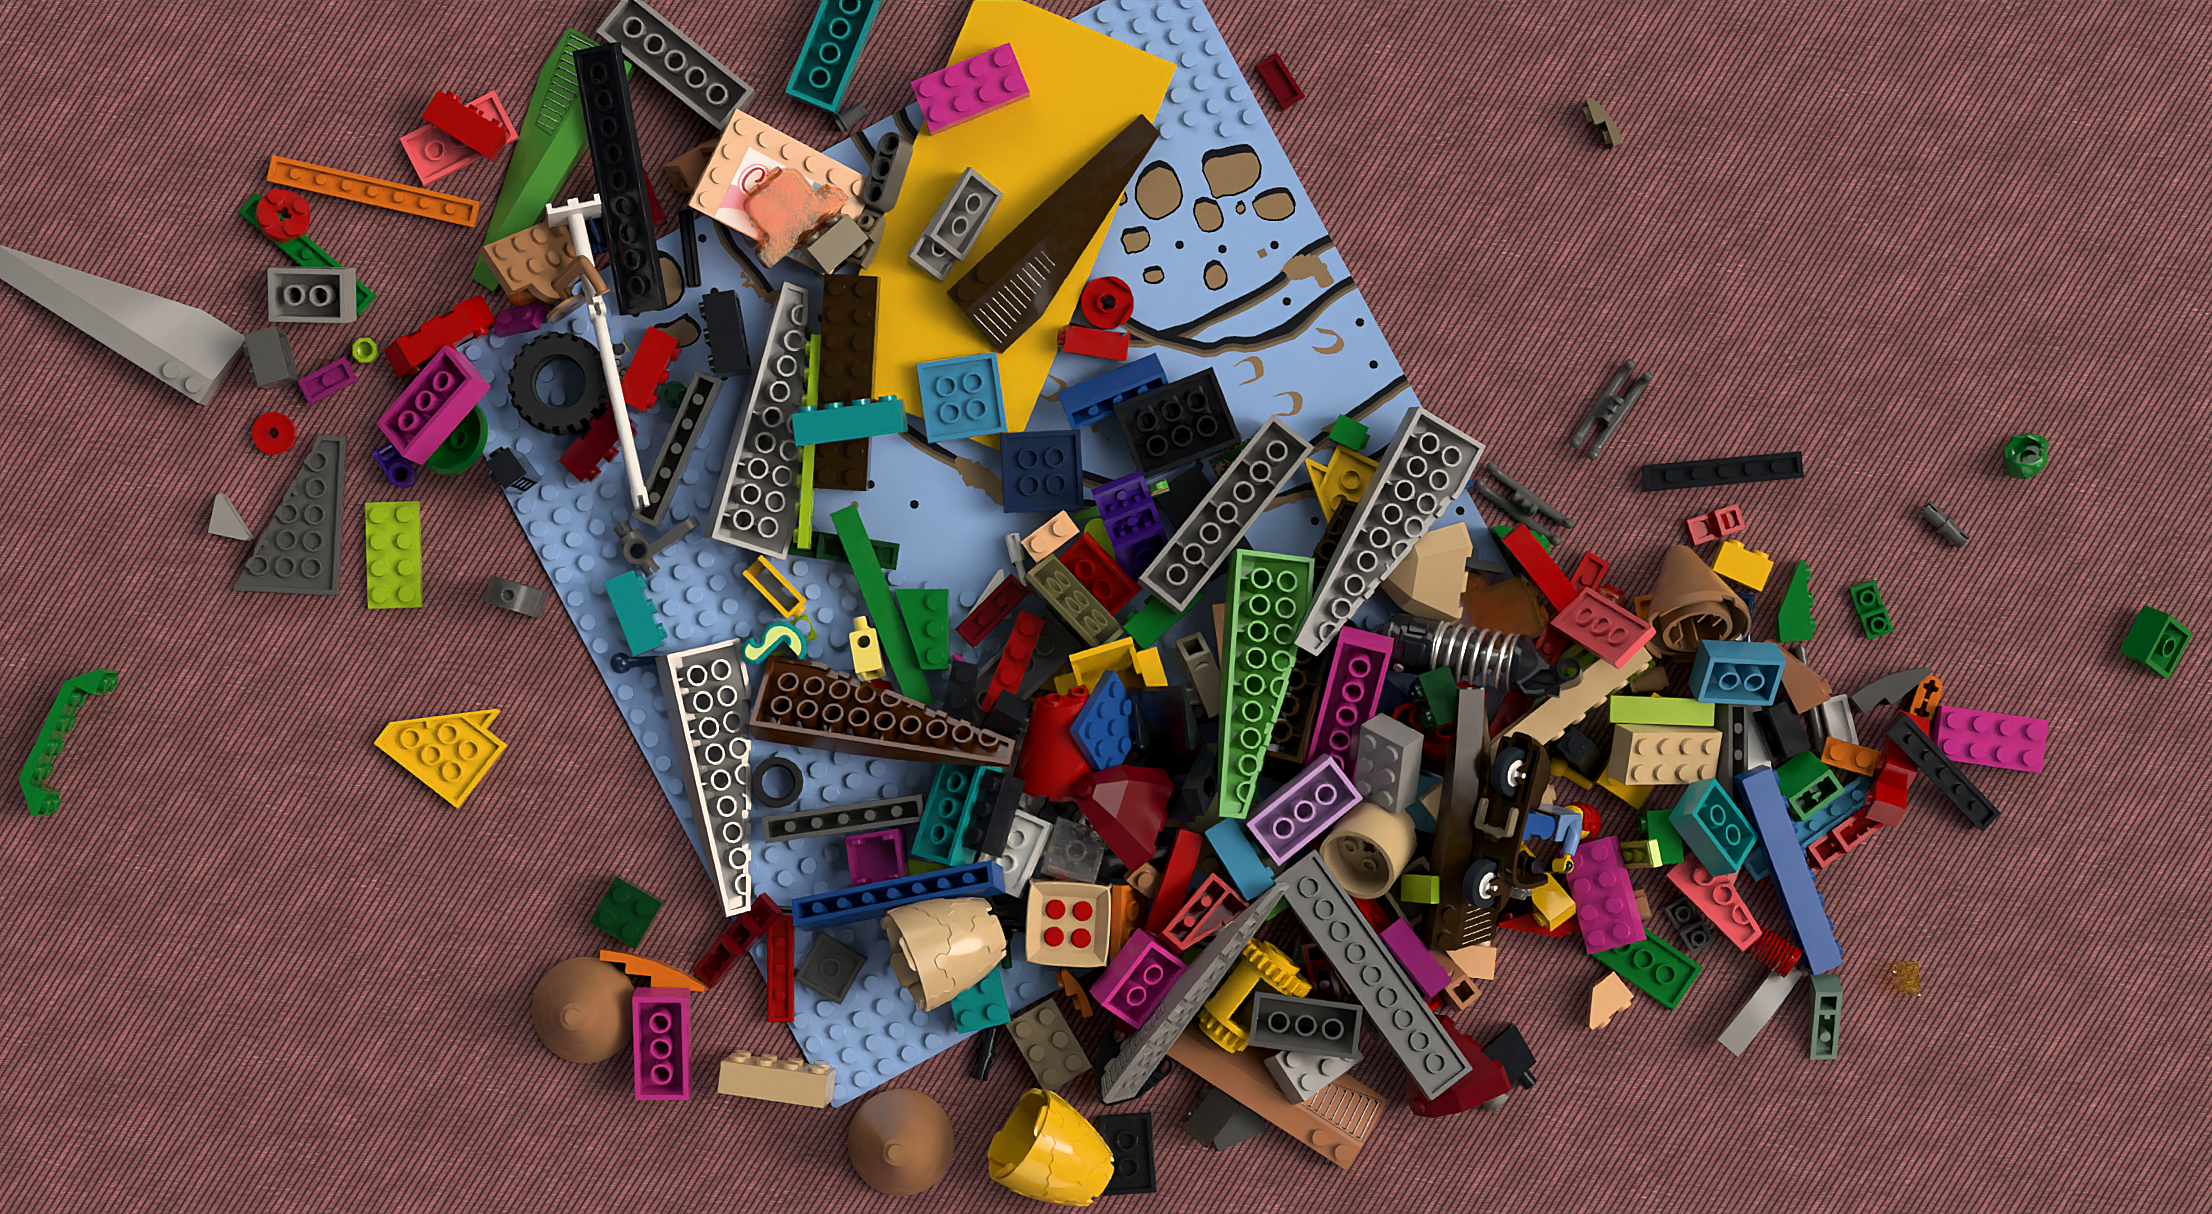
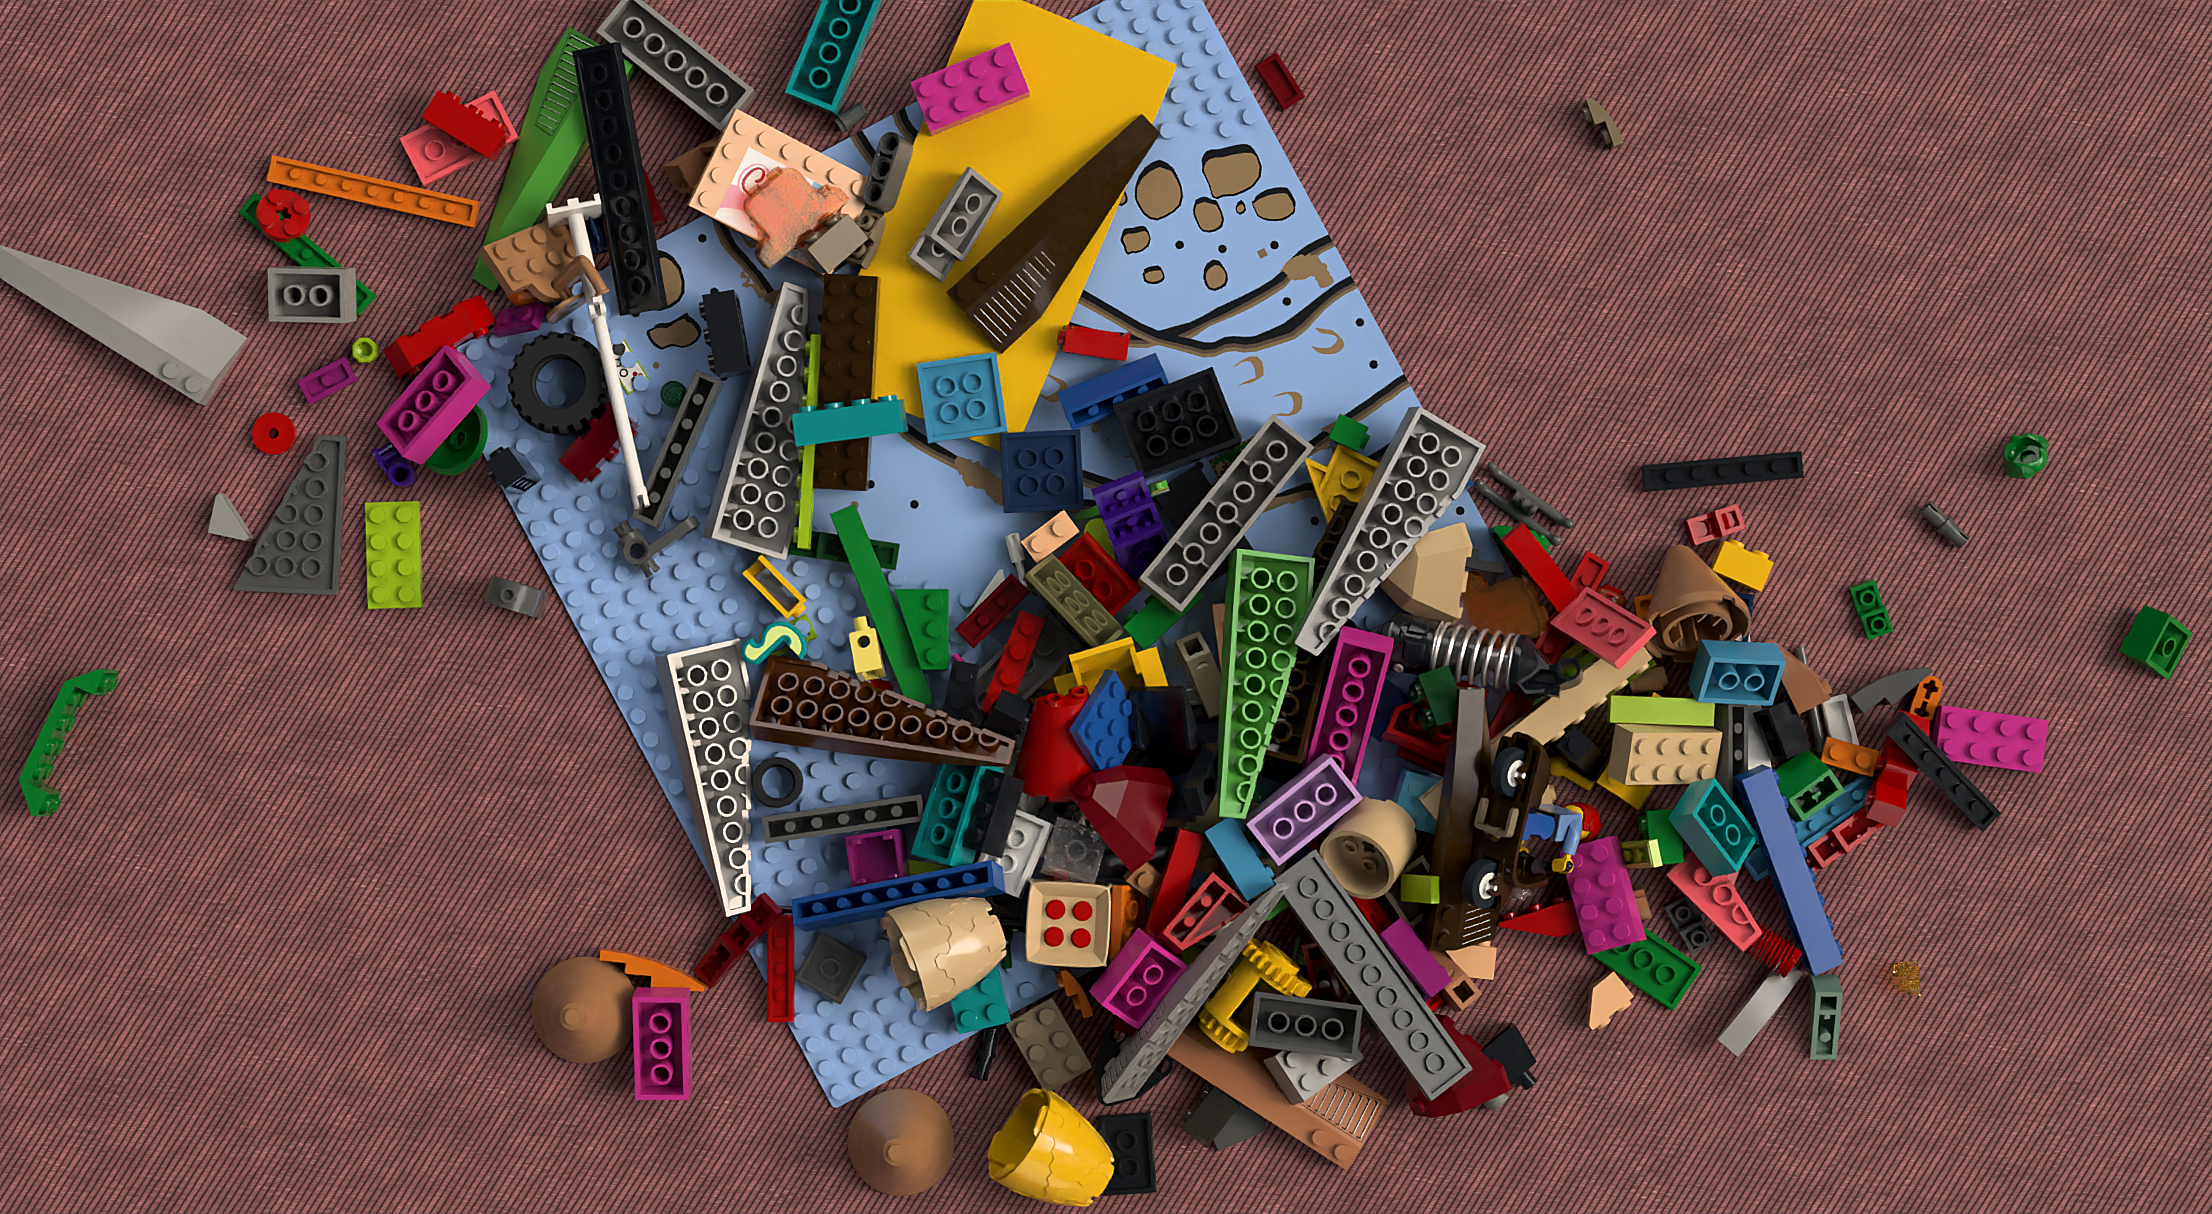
(270, 358): dark grey brick -> none
(445, 750): yellow wing -> none
(622, 662): dark blue bar -> none
(627, 912): dark green brick -> none
(636, 612): teal brick -> none
(649, 369): red brick -> none
(689, 248): black axle -> none
(777, 1079): tan brick -> none
(1104, 288): red plate -> none
(1388, 763): light grey brick -> none
(1551, 903): yellow slope -> none
(1610, 409): dark grey piece -> none
(1793, 613): green slope -> none

